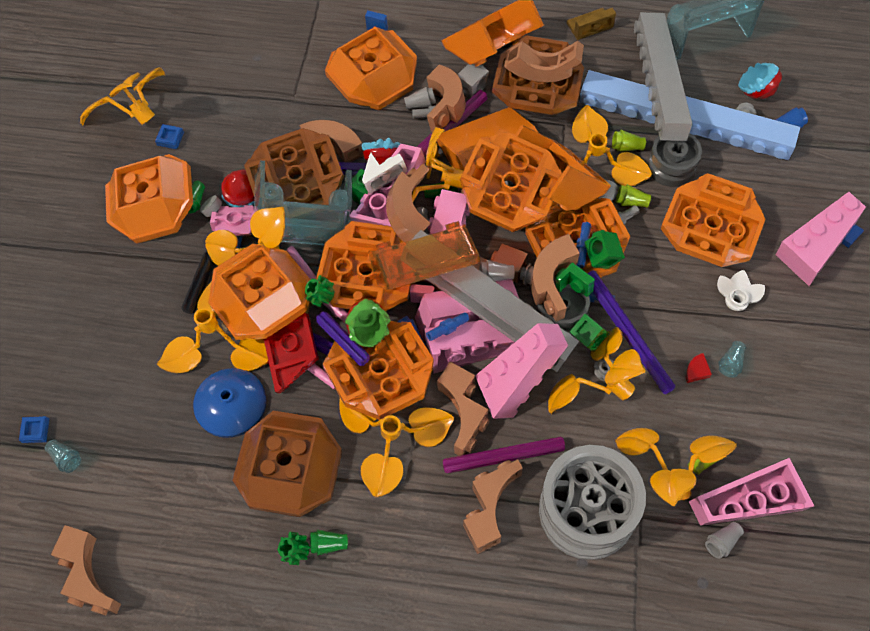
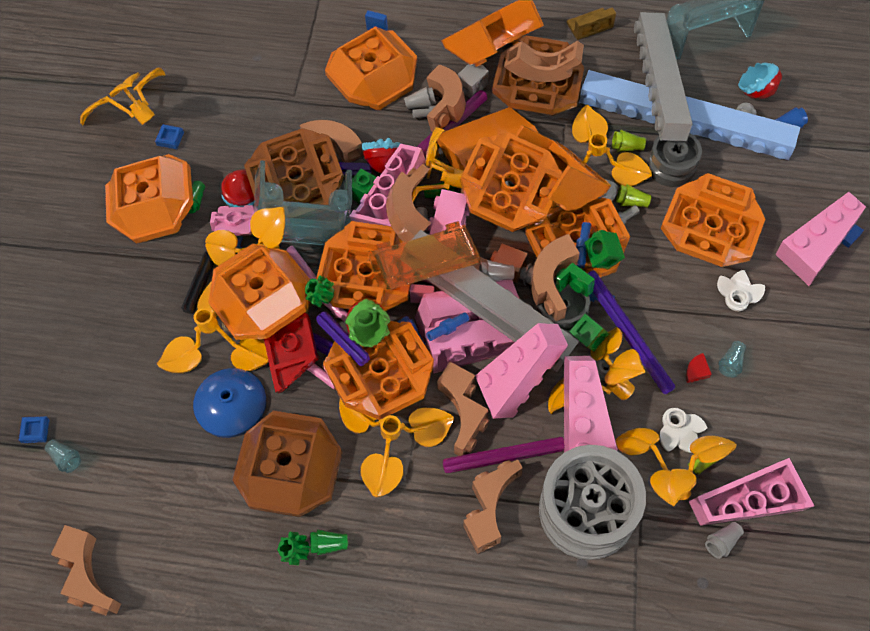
(211, 205): light grey tile -> none
(380, 175): white slope -> none
(584, 405): none -> bright pink wedge
(682, 433): none -> white plate

